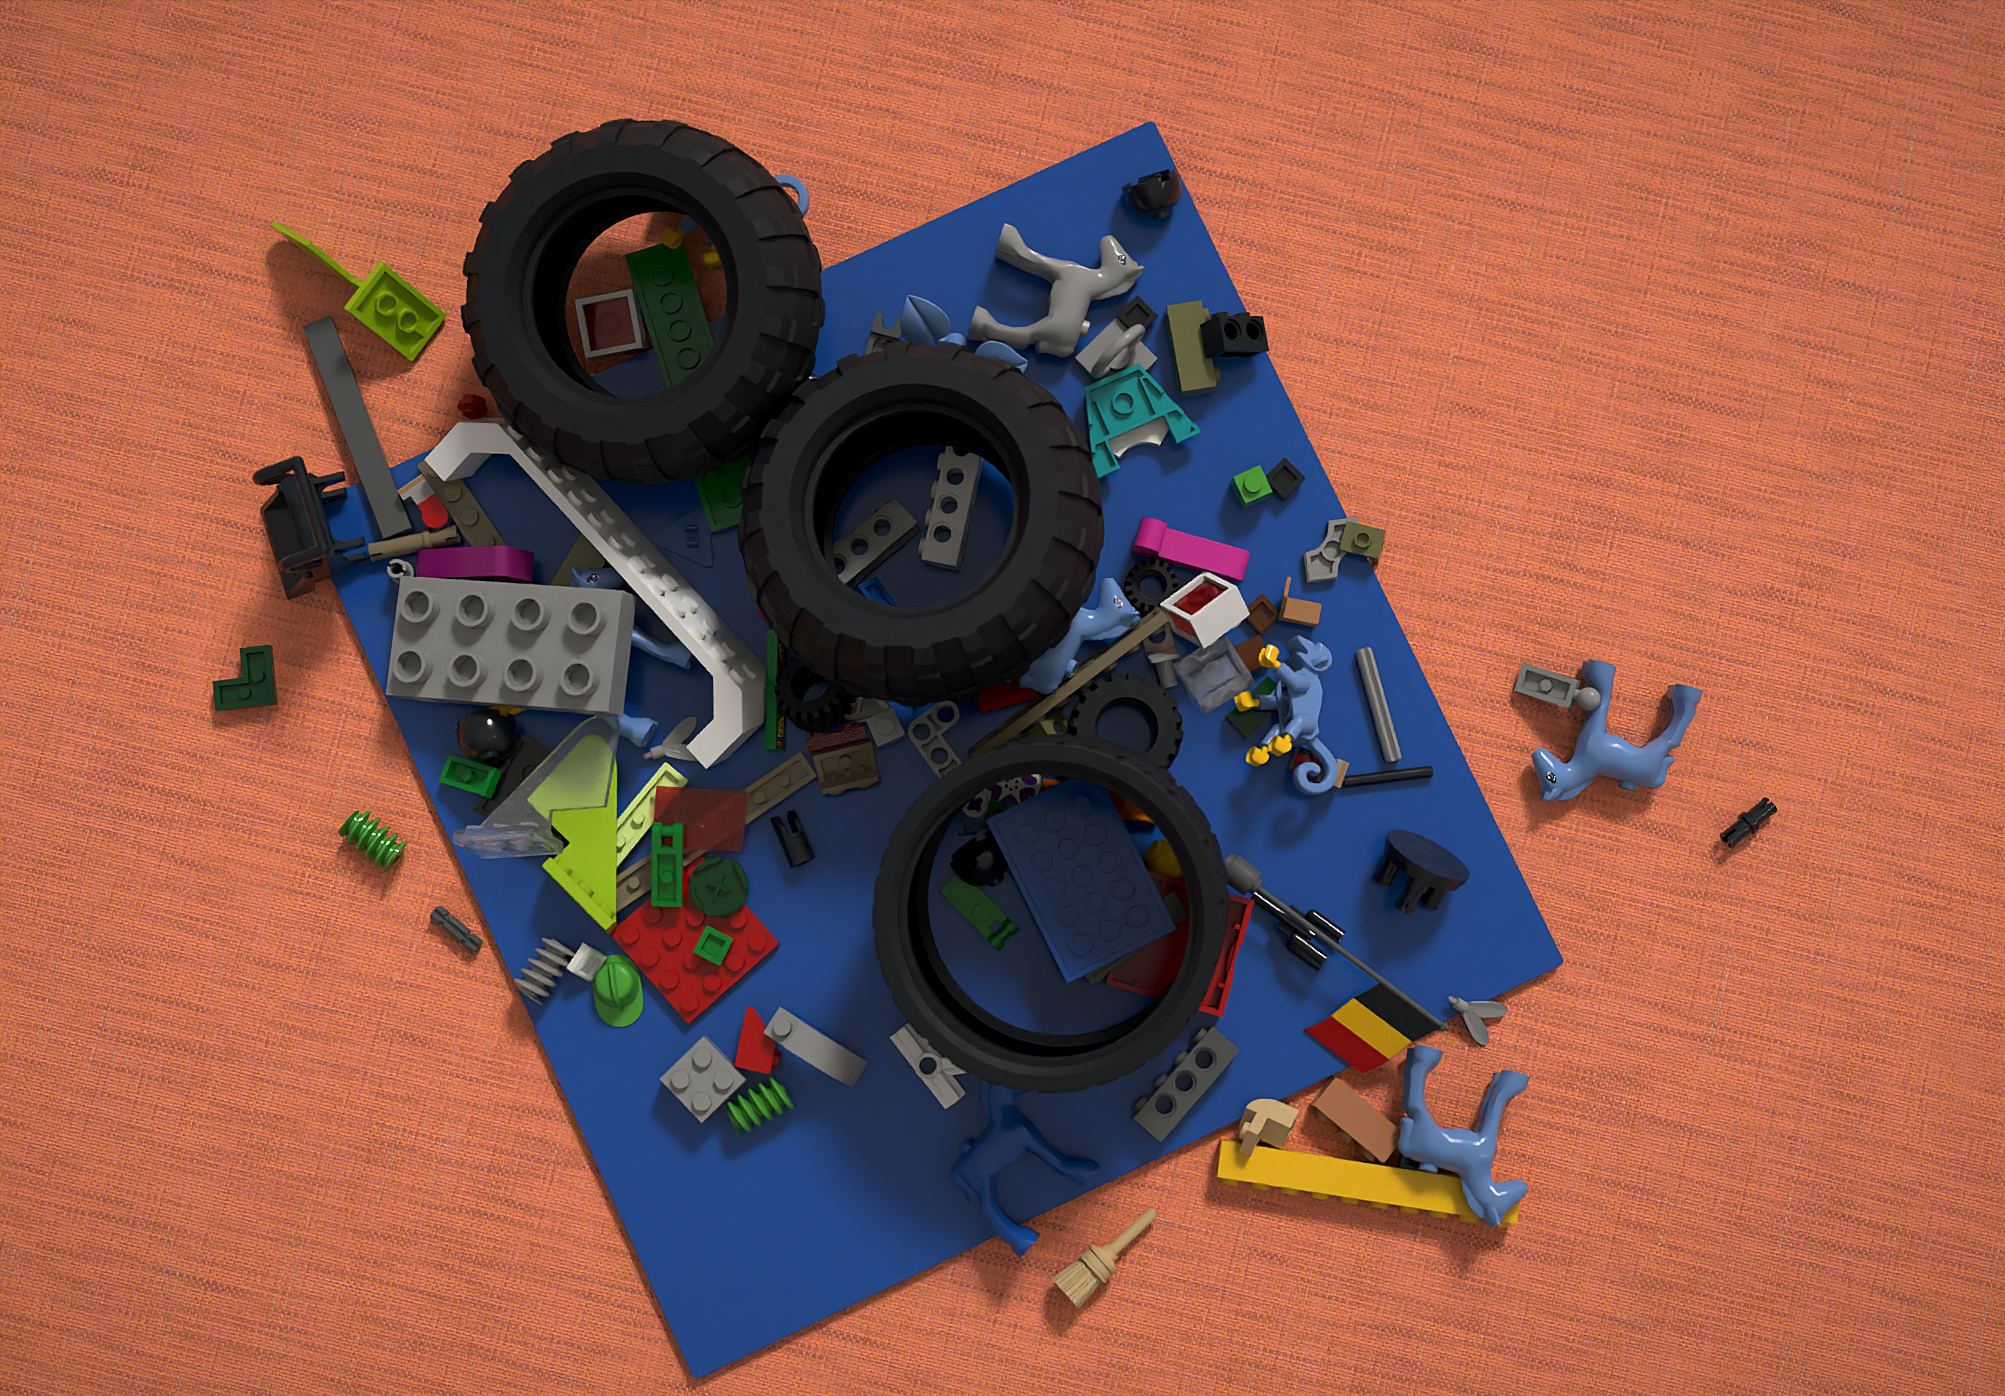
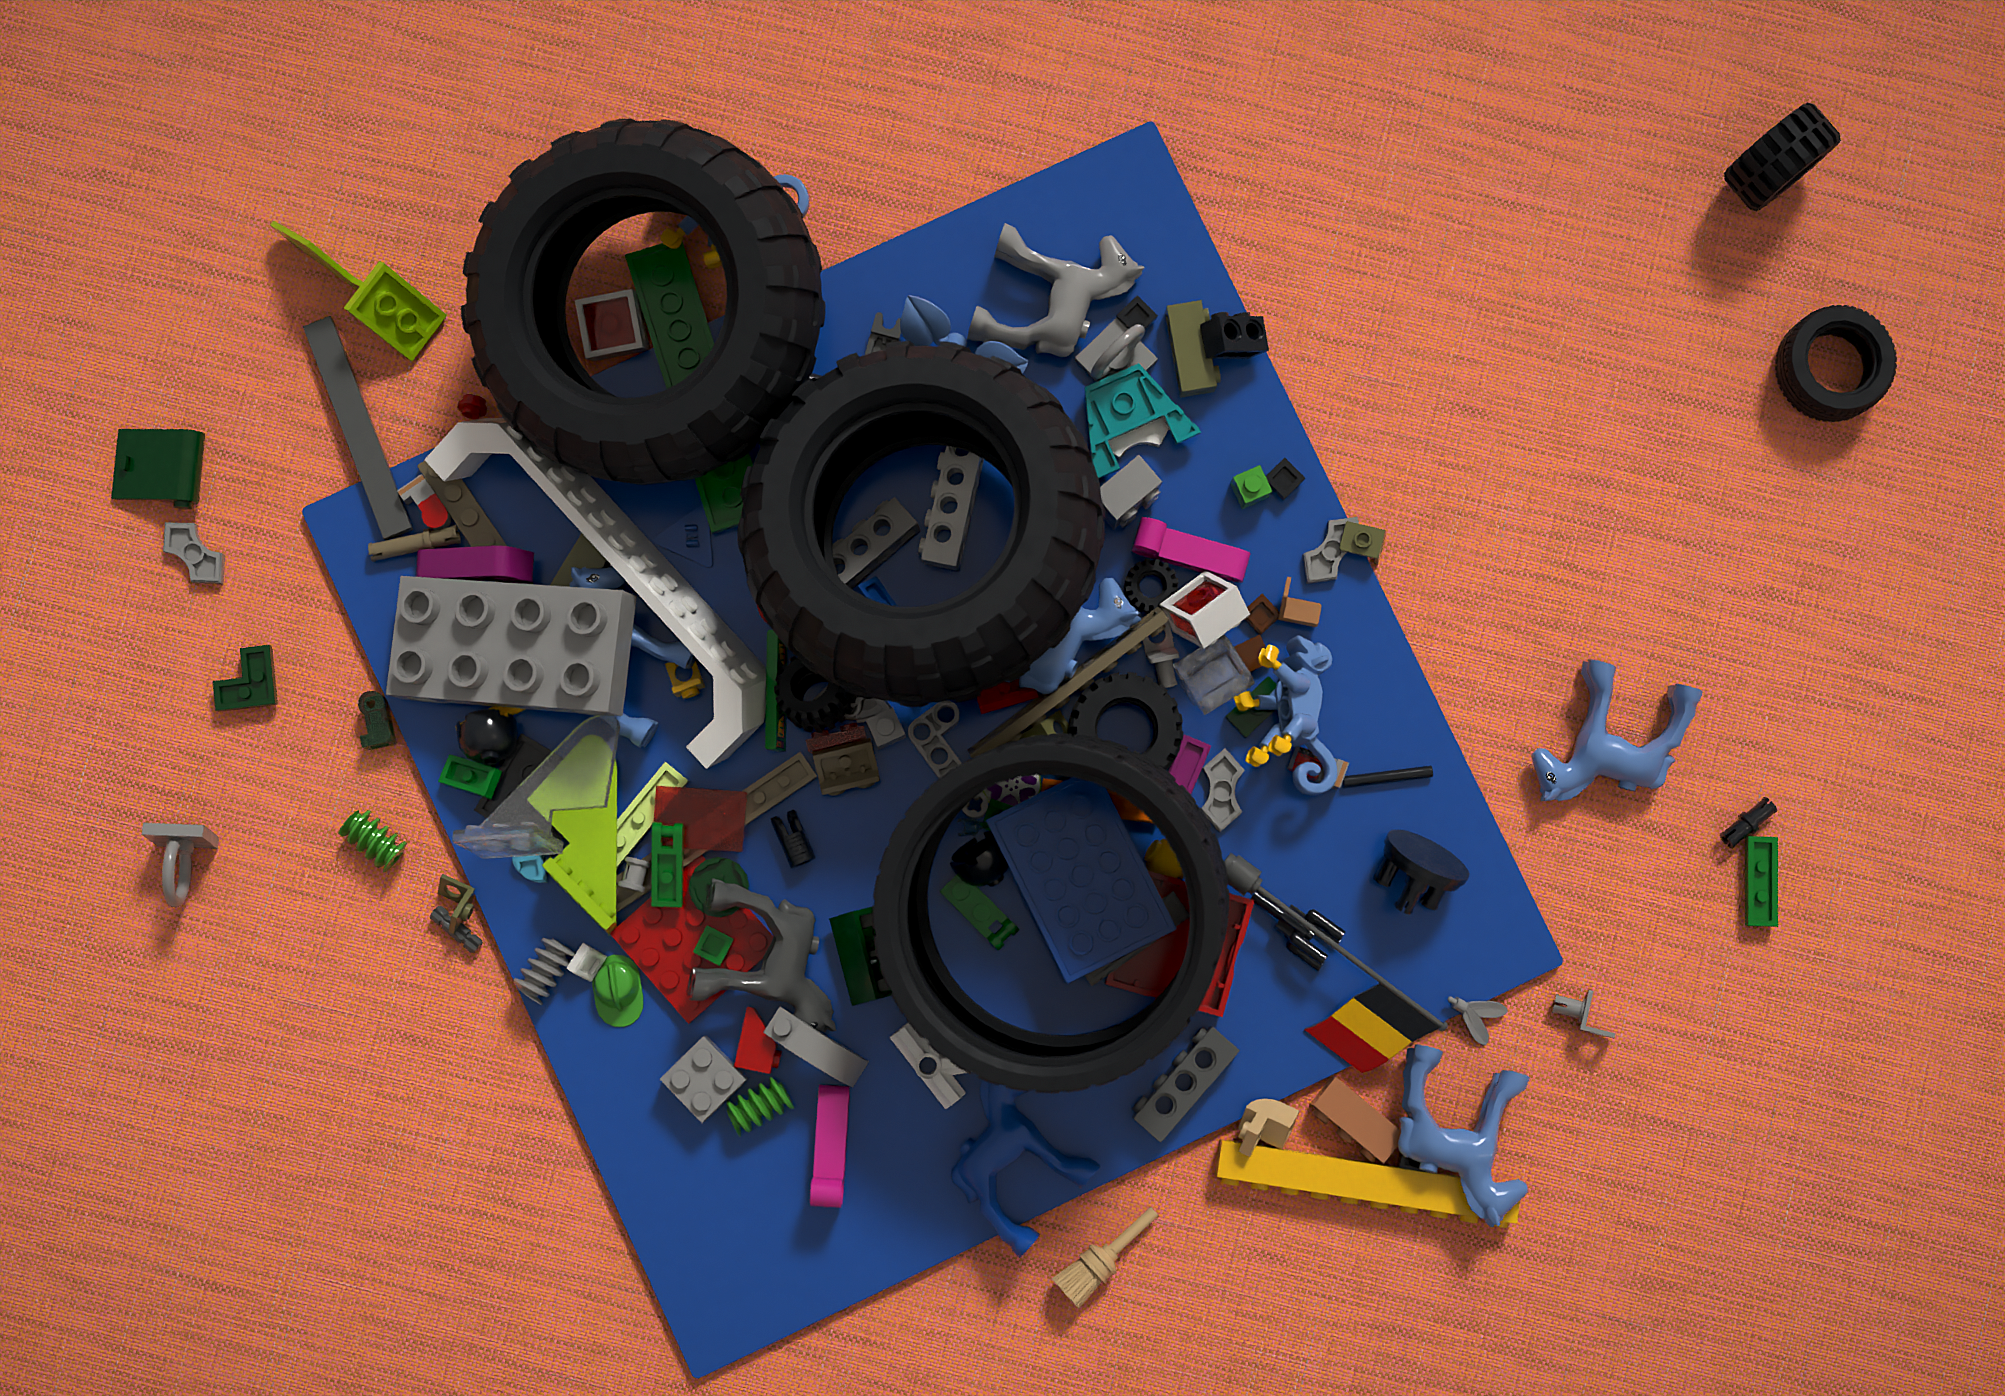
(159, 465): none -> dark green door
(178, 840): none -> light grey tile
(203, 564): none -> light grey tile
(300, 526): black piece -> none
(377, 720): none -> clear green leg
(398, 564): light grey pin -> none
(465, 899): none -> olive bracket
(531, 868): none -> medium azure tile
(634, 874): none -> light grey bush
(673, 744): light grey piece -> none
(685, 688): none -> yellow bracket
(783, 964): none -> dark grey animal
(830, 1146): none -> dark pink beam
(858, 956): none -> dark green slope
(1128, 491): none -> light grey piece
(1154, 193): black cylinder -> none
(1189, 762): none -> magenta tile
(1221, 803): none -> light grey tile
(1378, 705): light grey axle -> none
(1555, 688): light grey plate -> none
(1579, 1010): none -> light grey bracket
(1761, 881): none -> green plate
(1782, 156): none -> black tyre
(1871, 343): none -> black tyre

